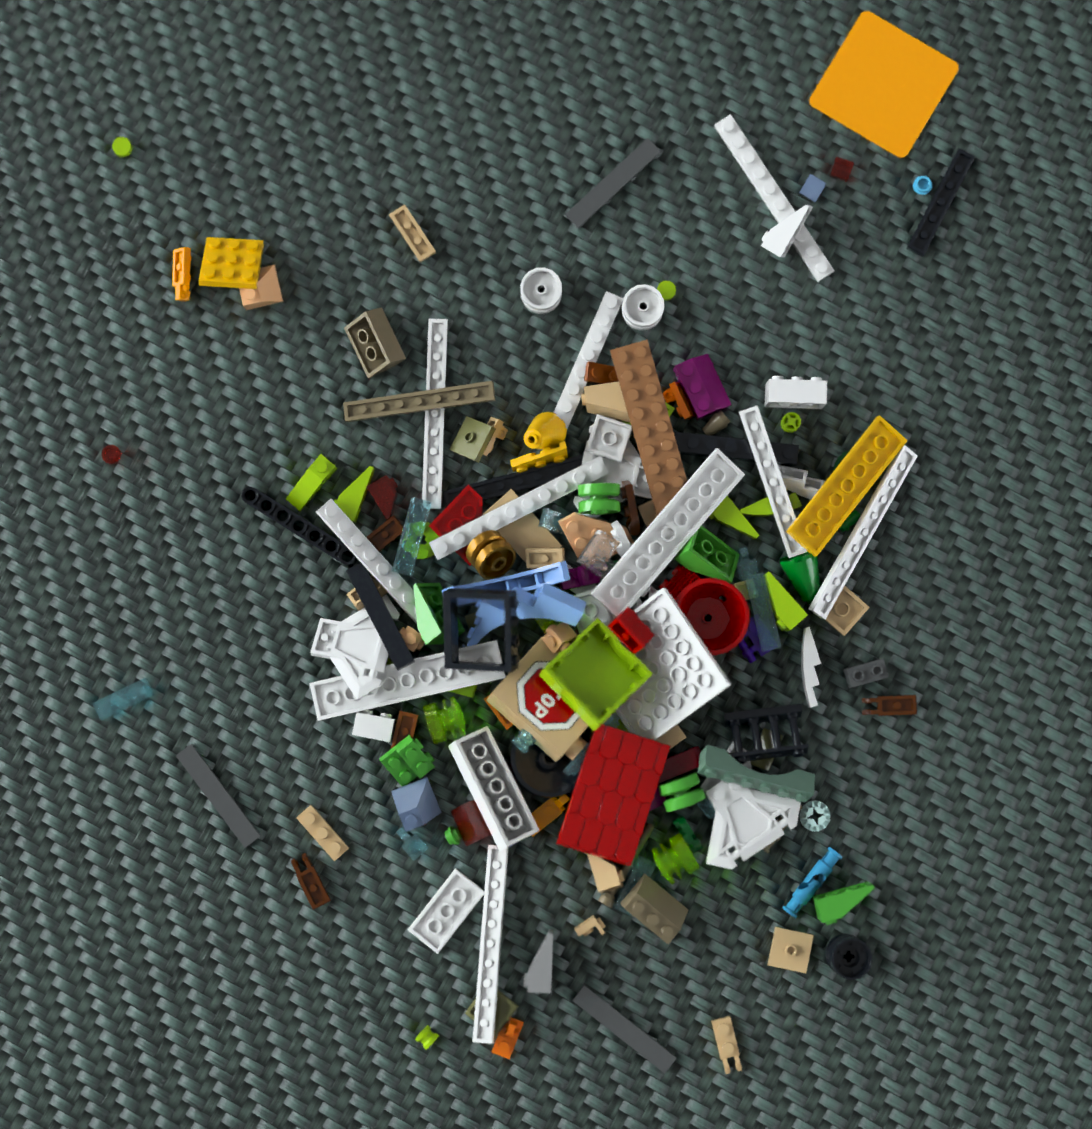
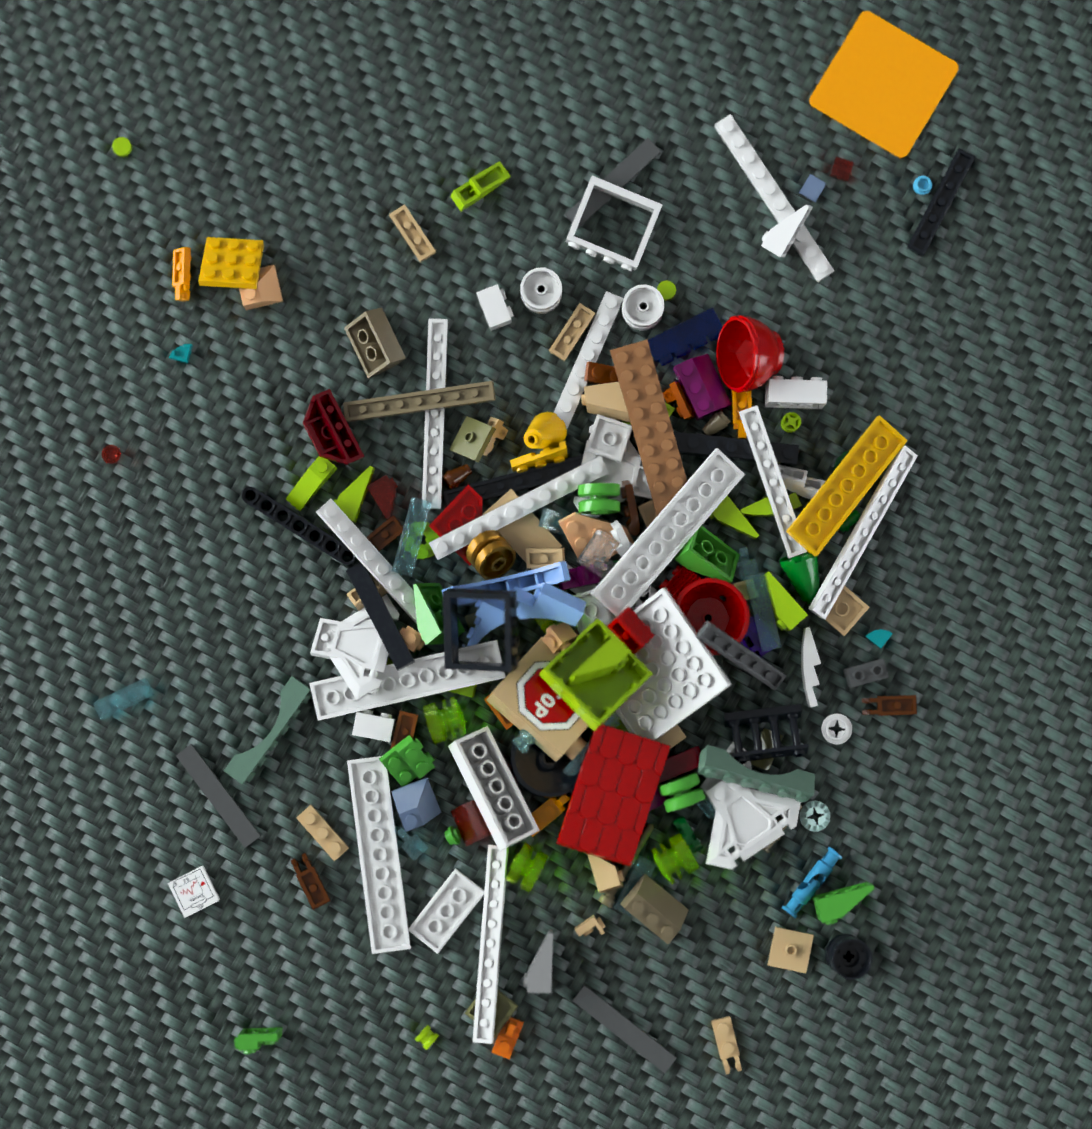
(182, 353): none -> teal tile
(194, 891): none -> white tile
(253, 1038): none -> bright green plate
(292, 697): none -> sand green arch
(330, 430): none -> dark red wedge
(378, 855): none -> white plate
(456, 476): none -> reddish brown cone
(479, 186): none -> lime slope
(494, 307): none -> white brick
(526, 867): none -> clear neon green wheel
(572, 332): none -> tan plate
(602, 663): none -> lime slope
(625, 195): none -> white window
(680, 336): none -> clear blue windscreen
(740, 402): none -> light orange hinge
(740, 655): none -> dark grey tile
(748, 353): none -> red piece
(842, 722): none -> white gear
(879, 637): none -> teal tile

